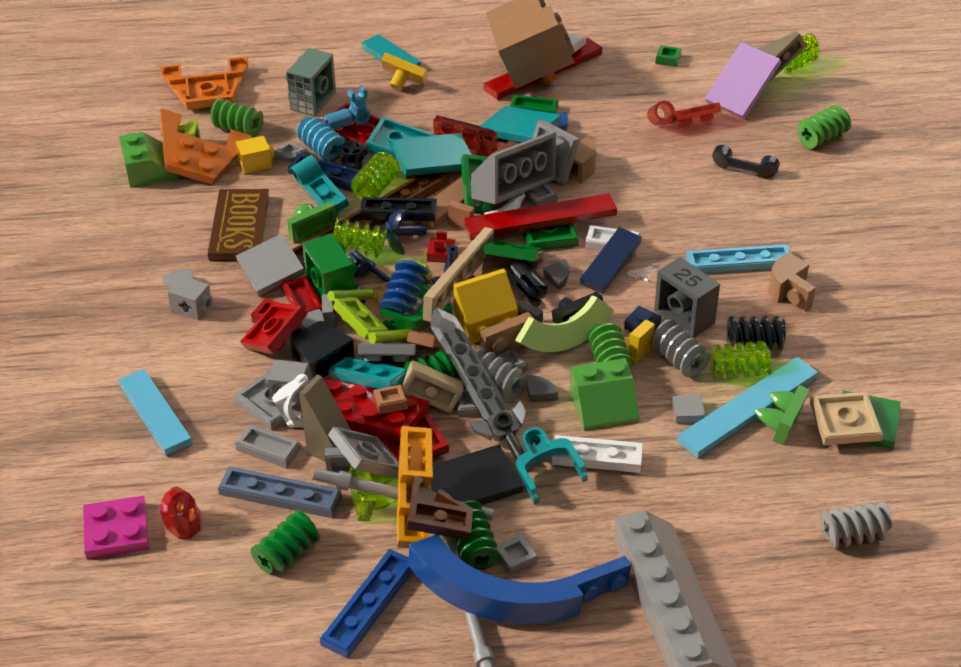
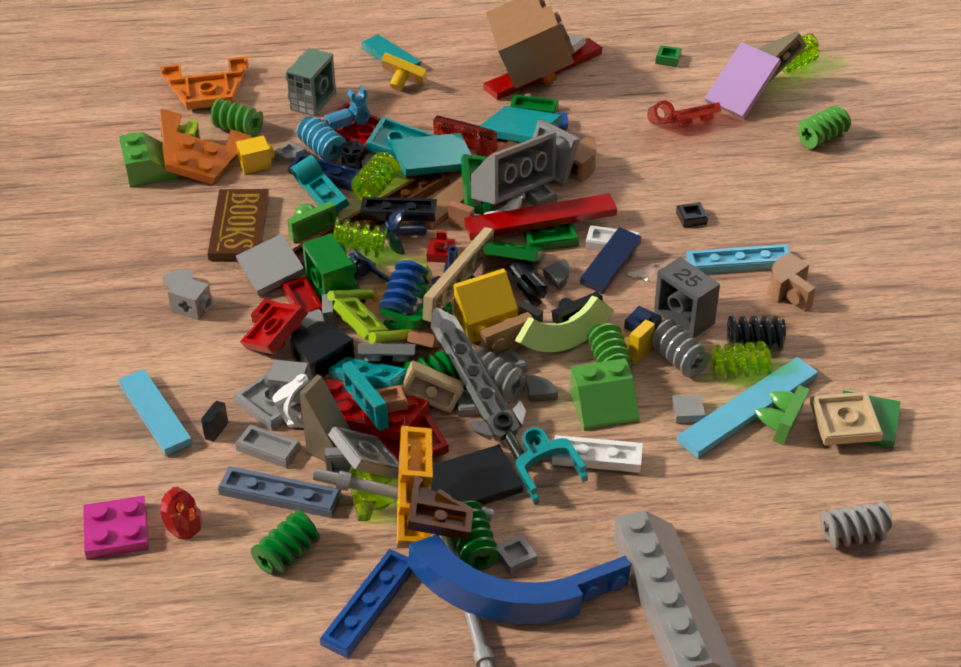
(214, 421): none -> black tile
(365, 395): none -> teal tile
(691, 214): none -> black tile
(766, 168): black bar -> none

